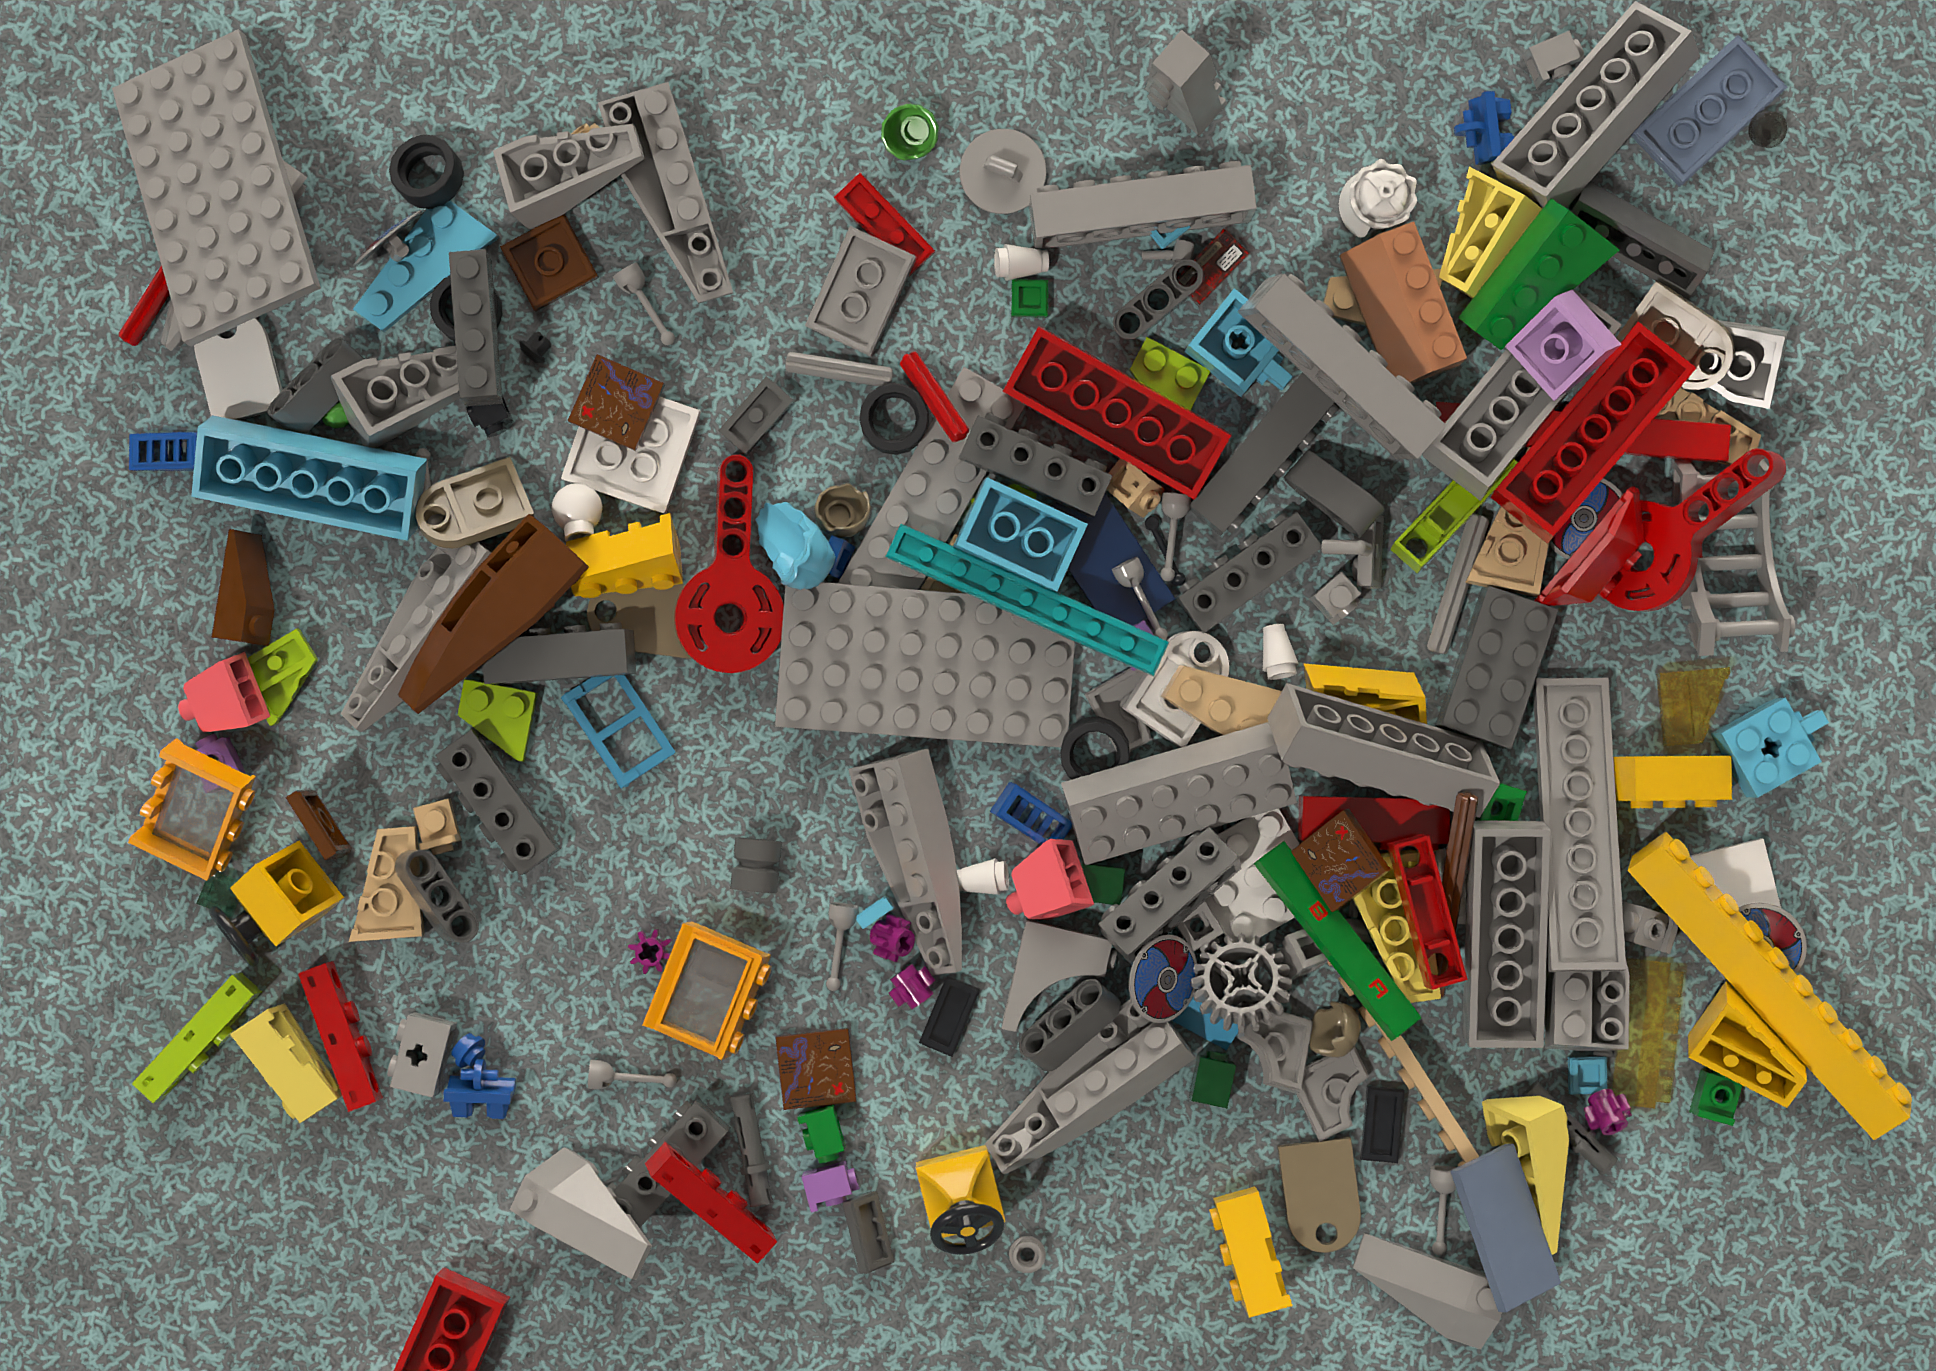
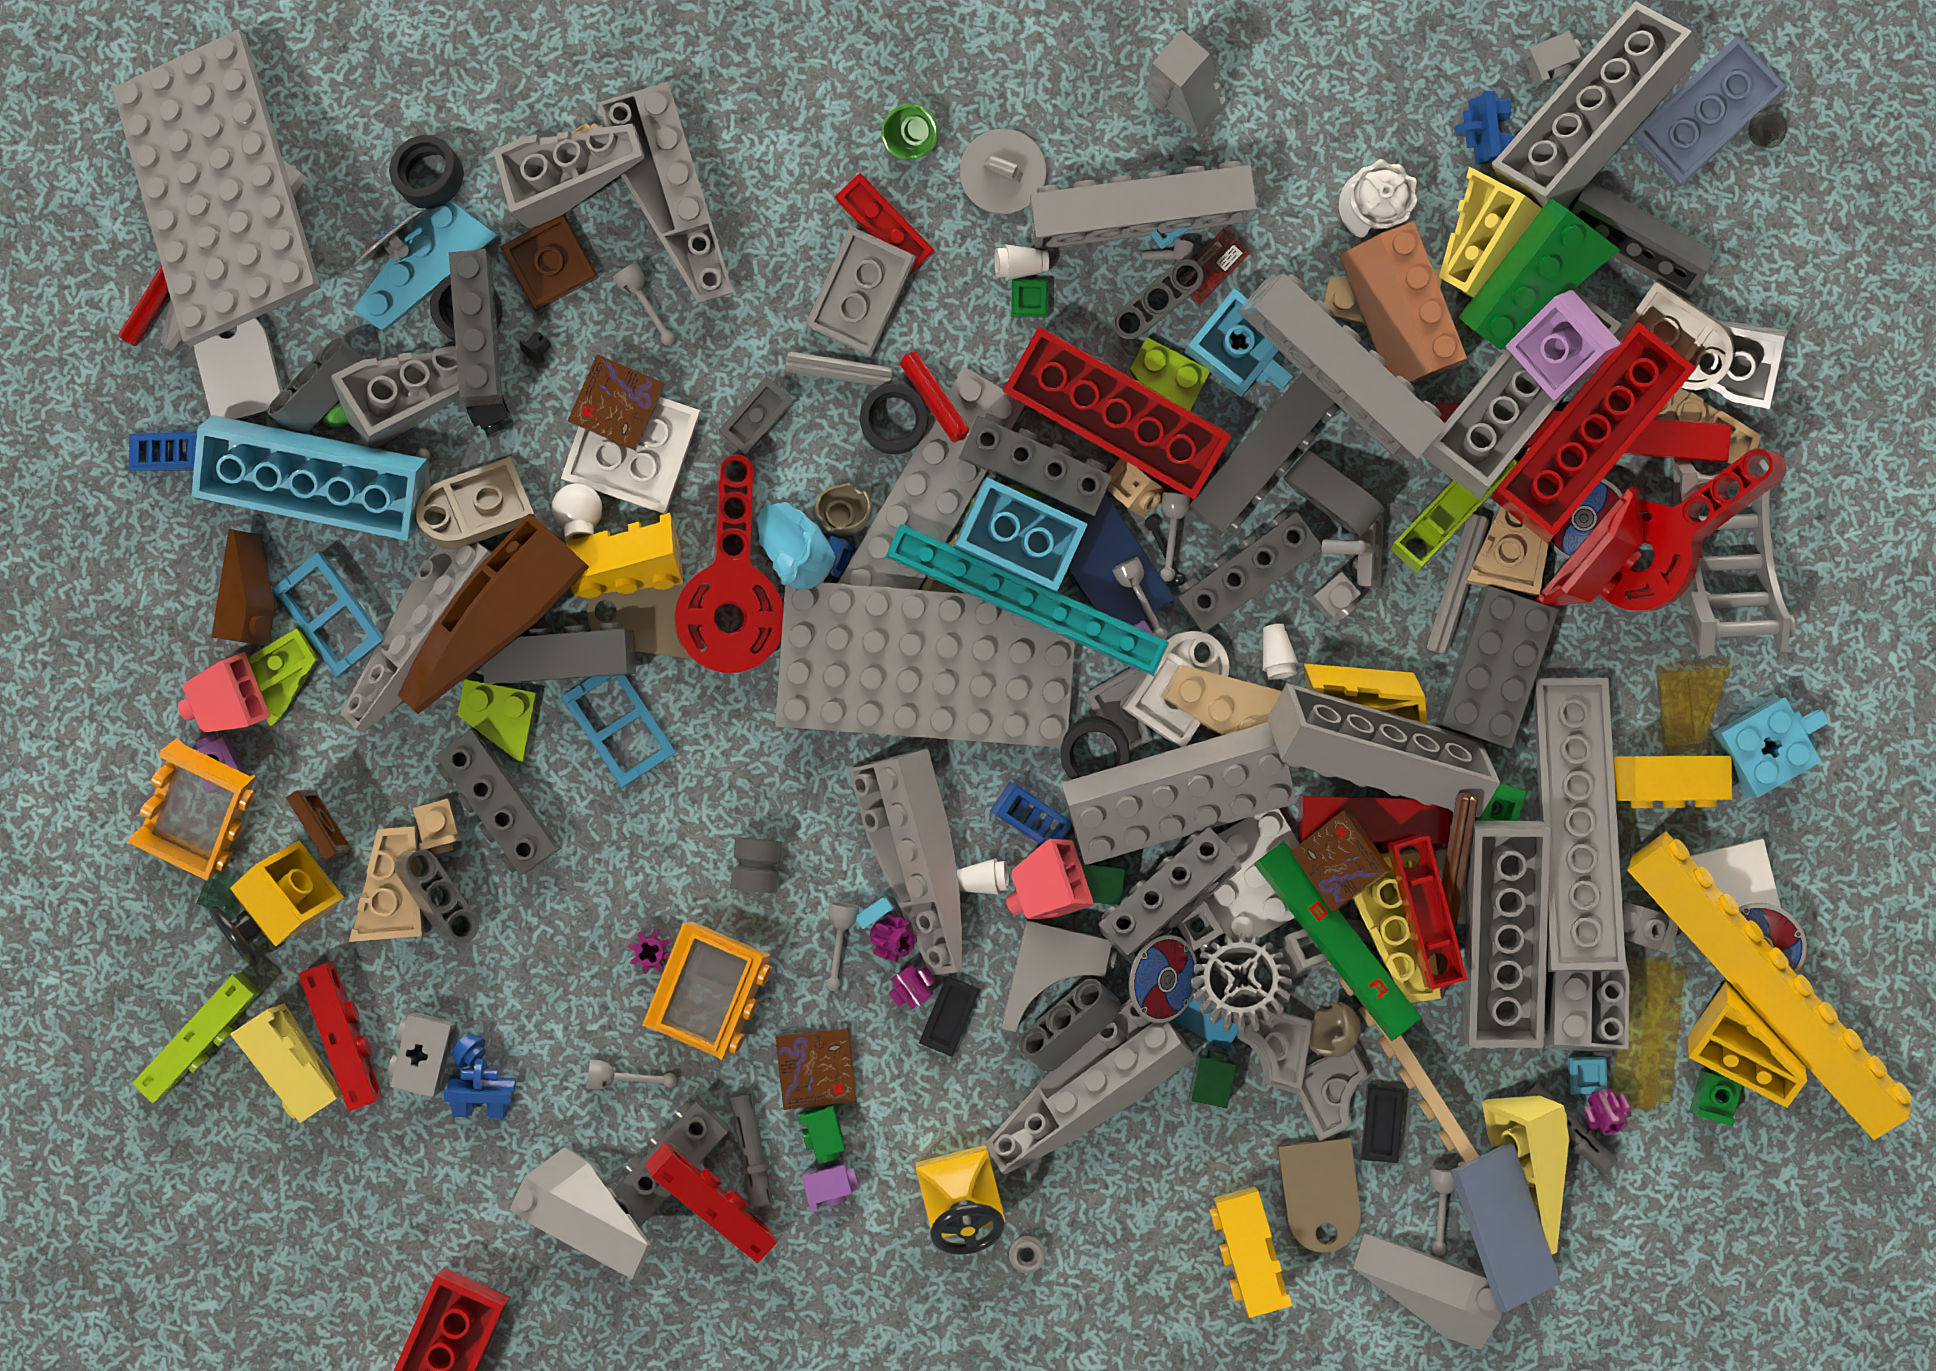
(346, 599): none -> dark azure window
(868, 1232): dark grey plate -> none

